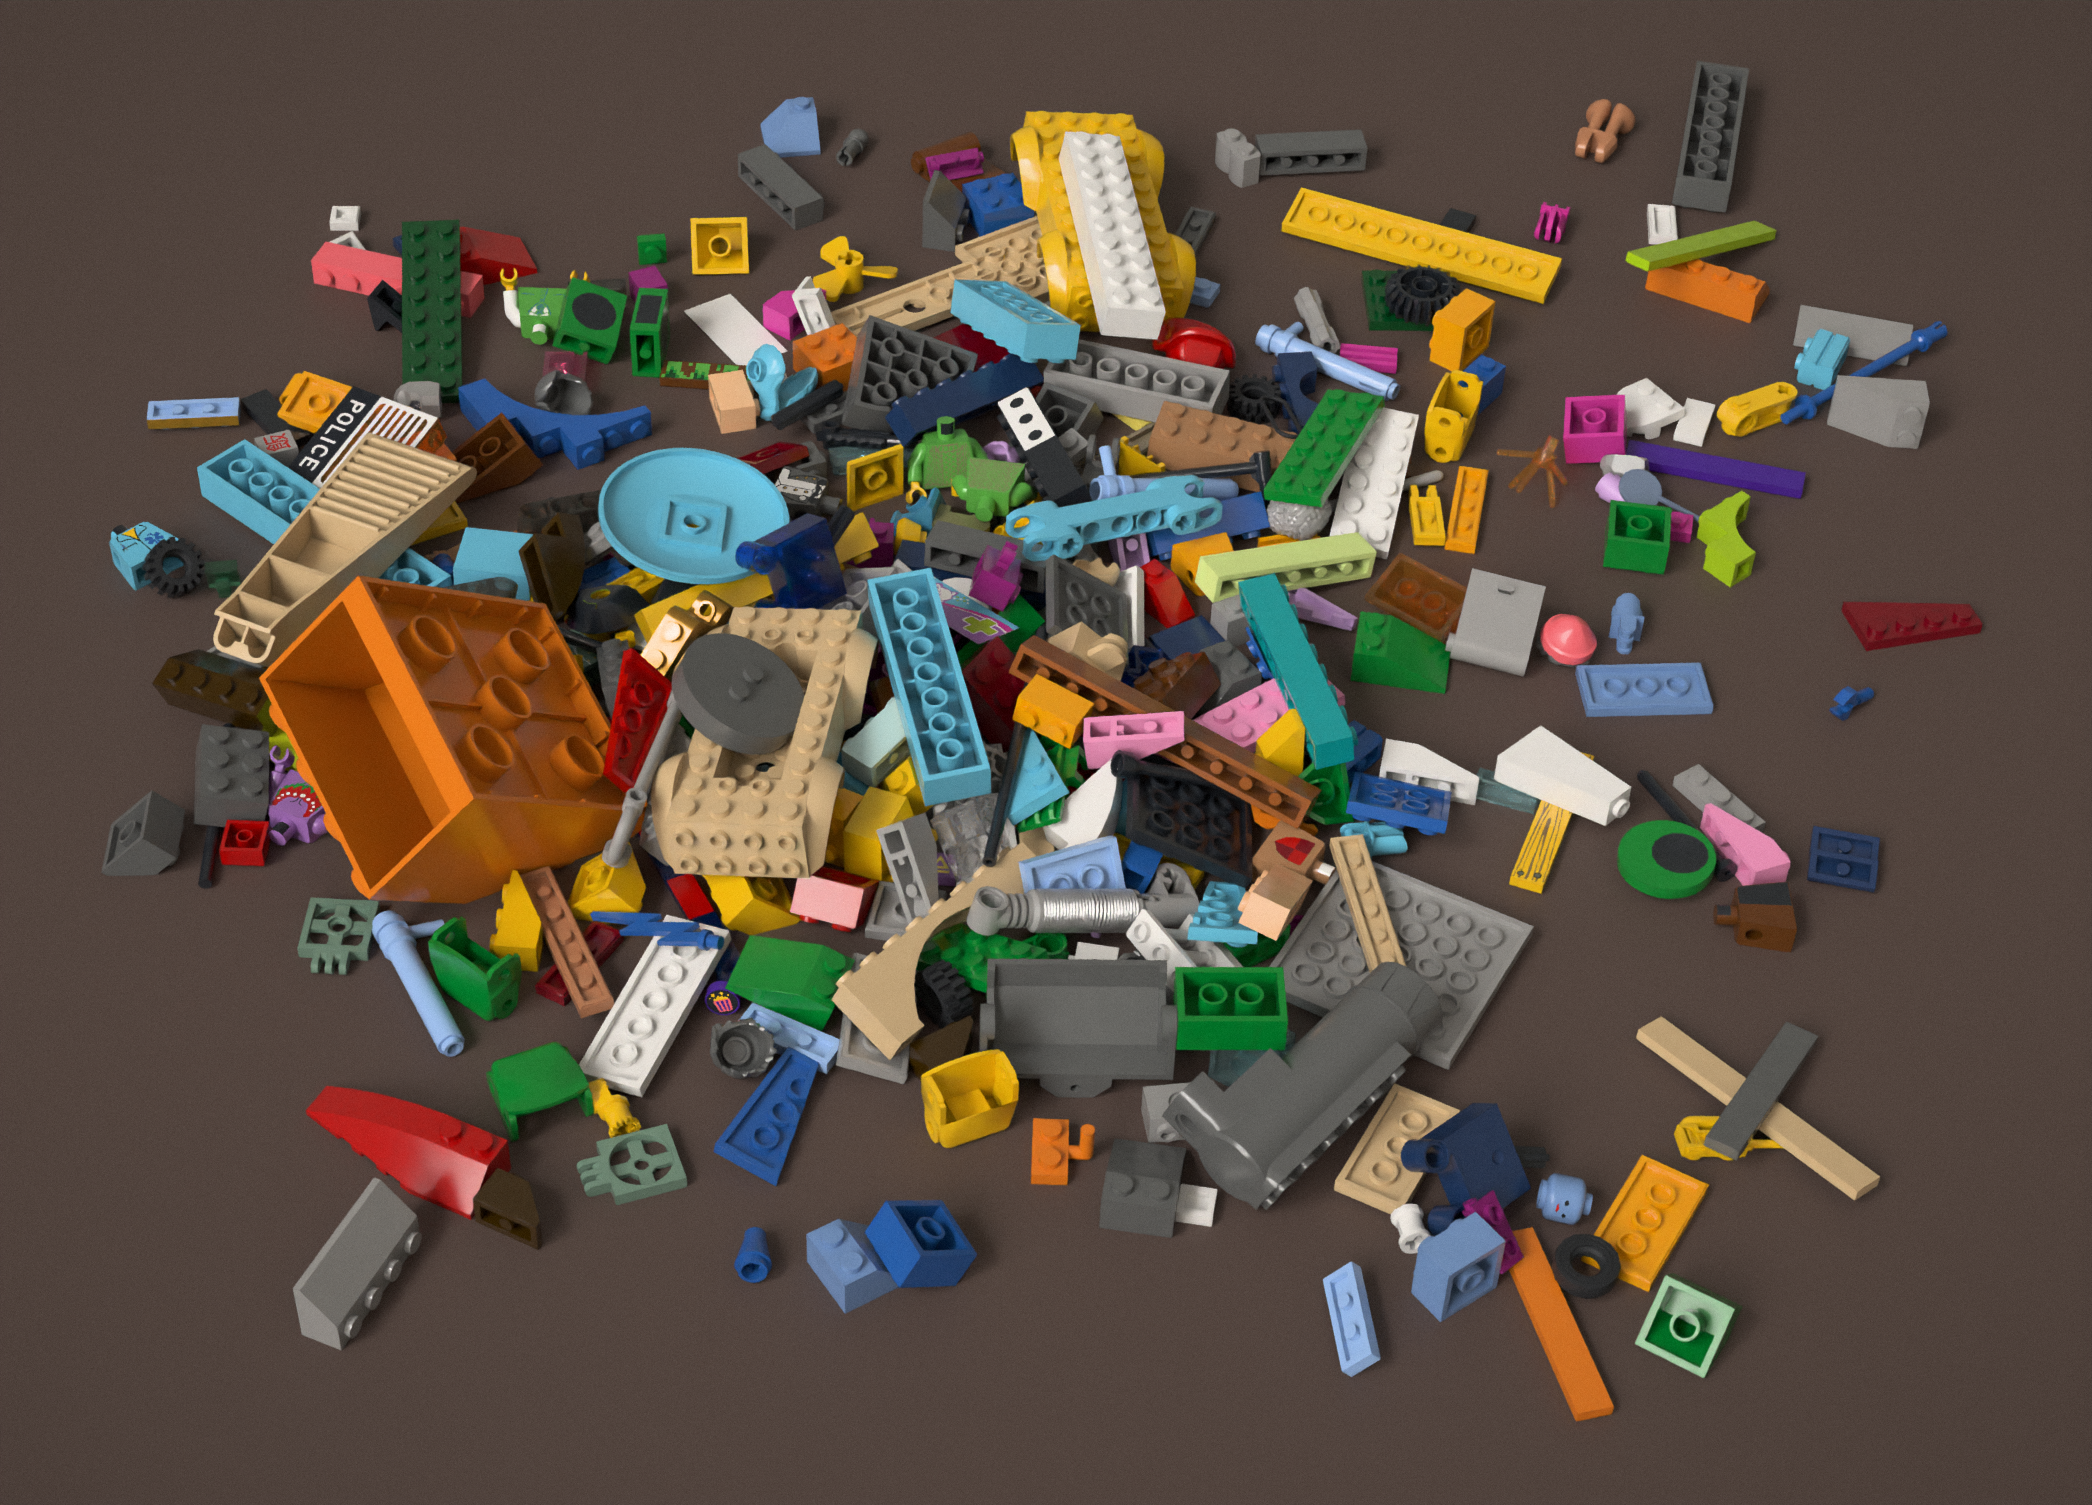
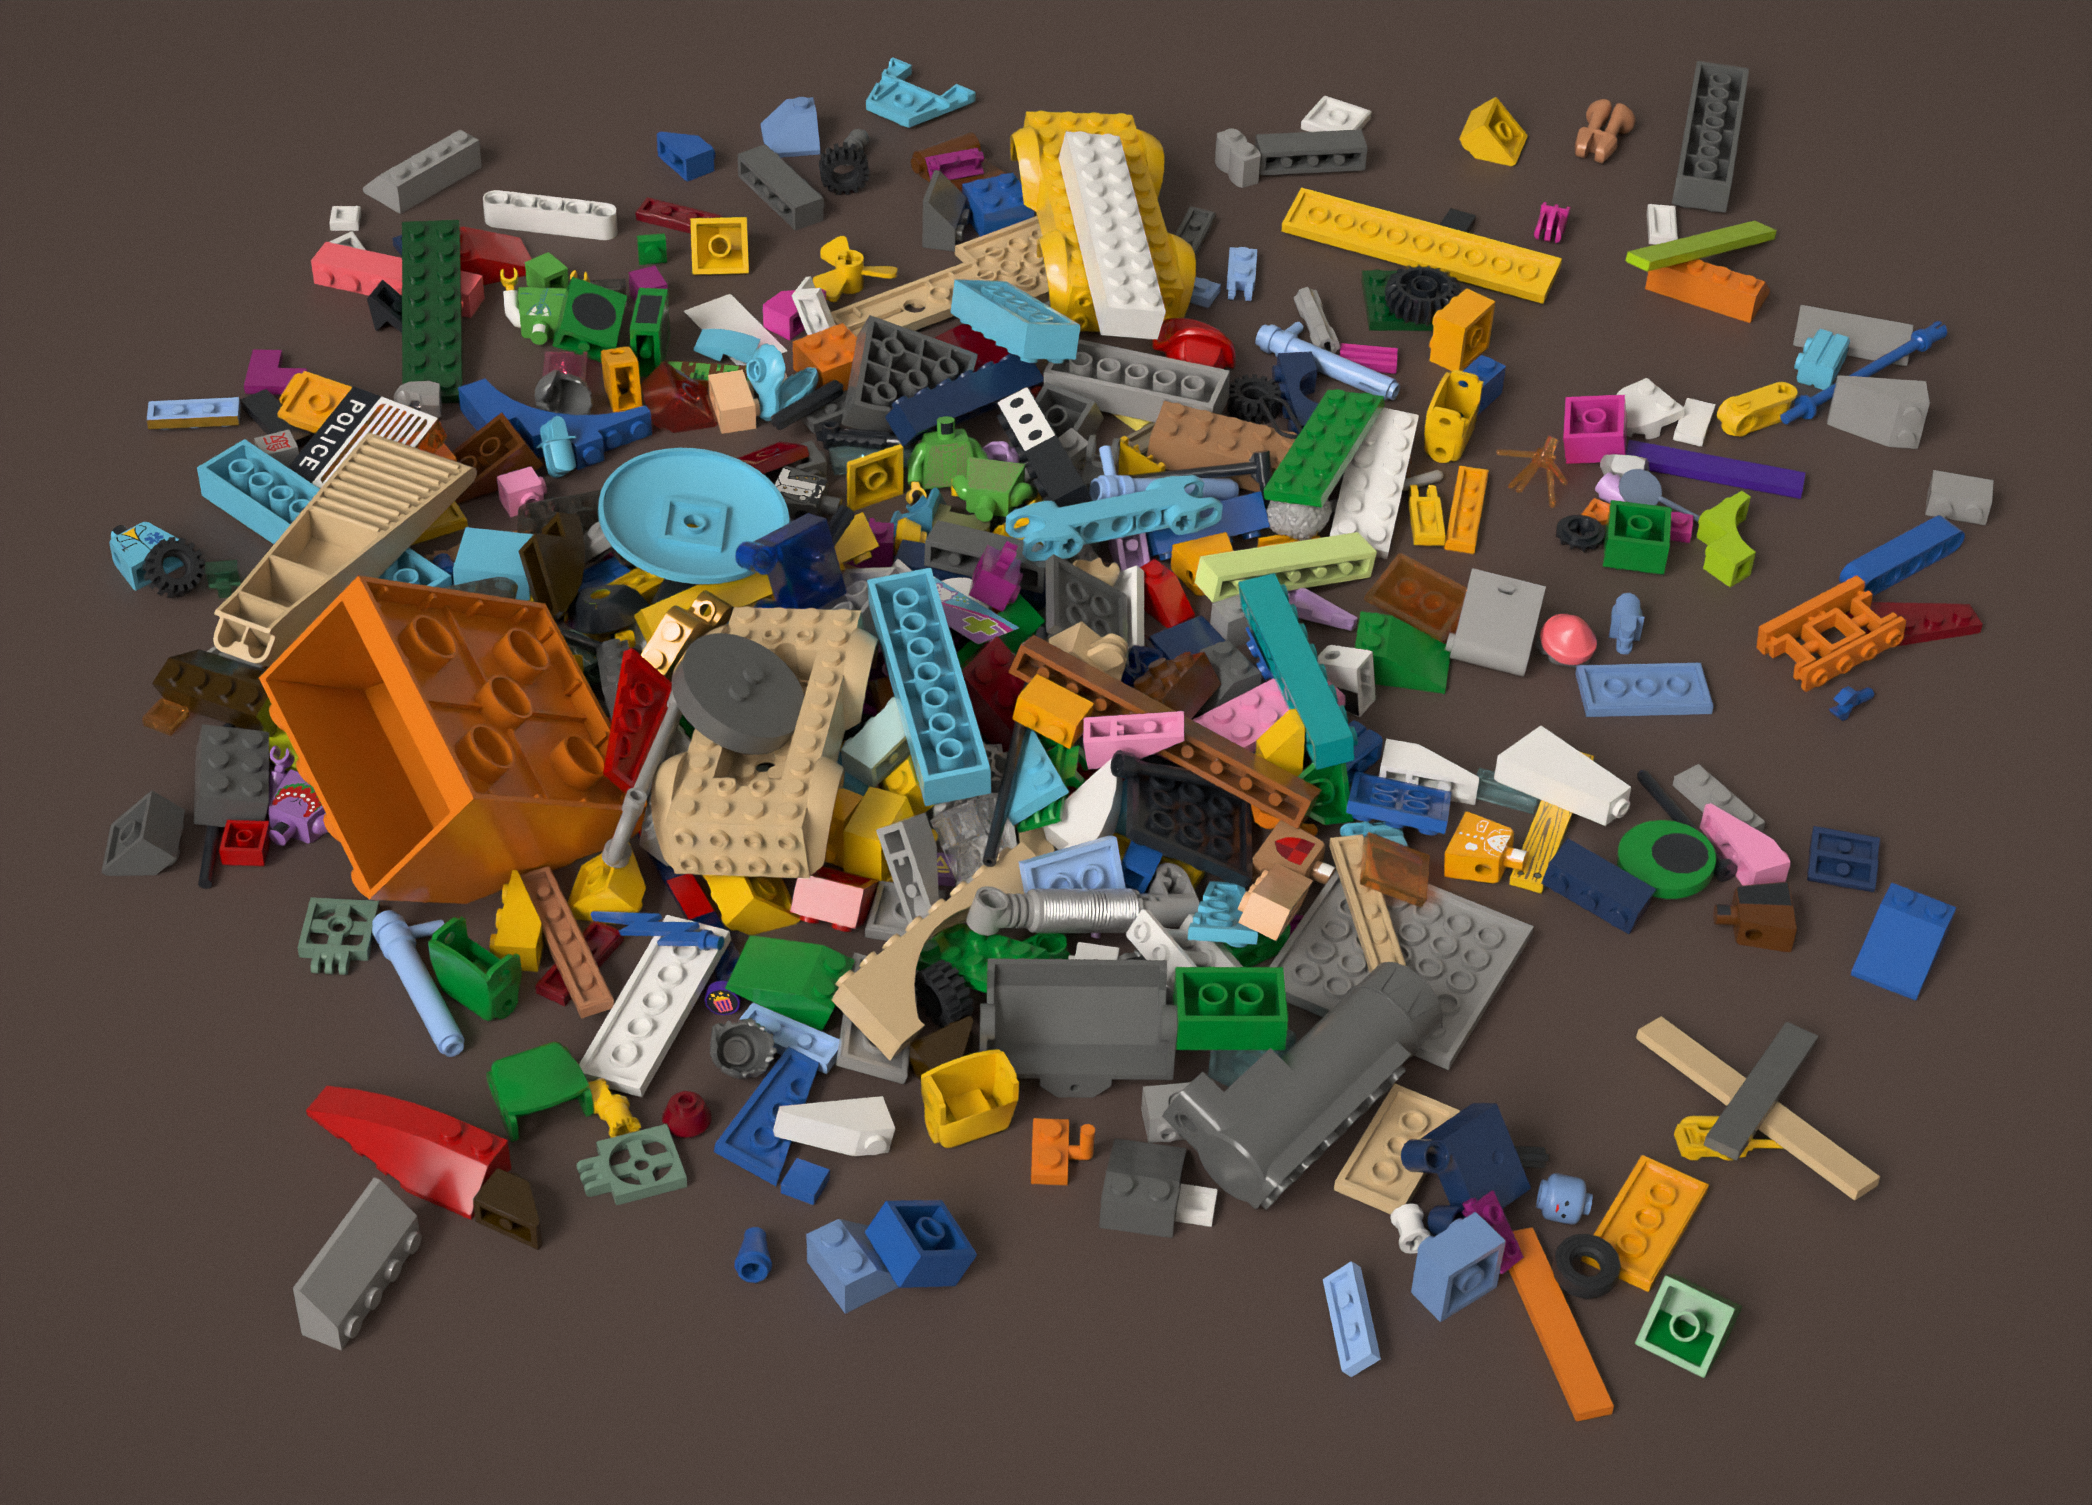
(165, 716): none -> clear orange tile
(266, 372): none -> magenta tile
(426, 172): none -> light grey slope
(520, 488): none -> bright pink brick
(546, 272): none -> bright green brick
(550, 215): none -> white beam
(557, 447): none -> medium azure arm
(621, 371): none -> light orange torso
(669, 214): none -> dark red tile
(677, 400): none -> clear red slope
(686, 154): none -> blue slope
(686, 1114): none -> dark red cone
(716, 342): none -> medium azure slope
(805, 1181): none -> blue tile
(841, 156): none -> black tyre
(841, 1126): none -> white slope
(911, 104): none -> medium azure wing
(1241, 272): none -> light blue hinge
(1335, 115): none -> white tile
(1352, 674): none -> white torso
(1394, 869): none -> clear orange tile
(1482, 851): none -> light orange torso
(1493, 134): none -> yellow slope
(1590, 529): none -> black gear
(1598, 510): none -> orange tile
(1598, 886): none -> dark blue brick
(1822, 614): none -> orange fence
(1904, 941): none -> blue slope
(1905, 555): none -> blue beam
(1959, 497): none -> light grey brick

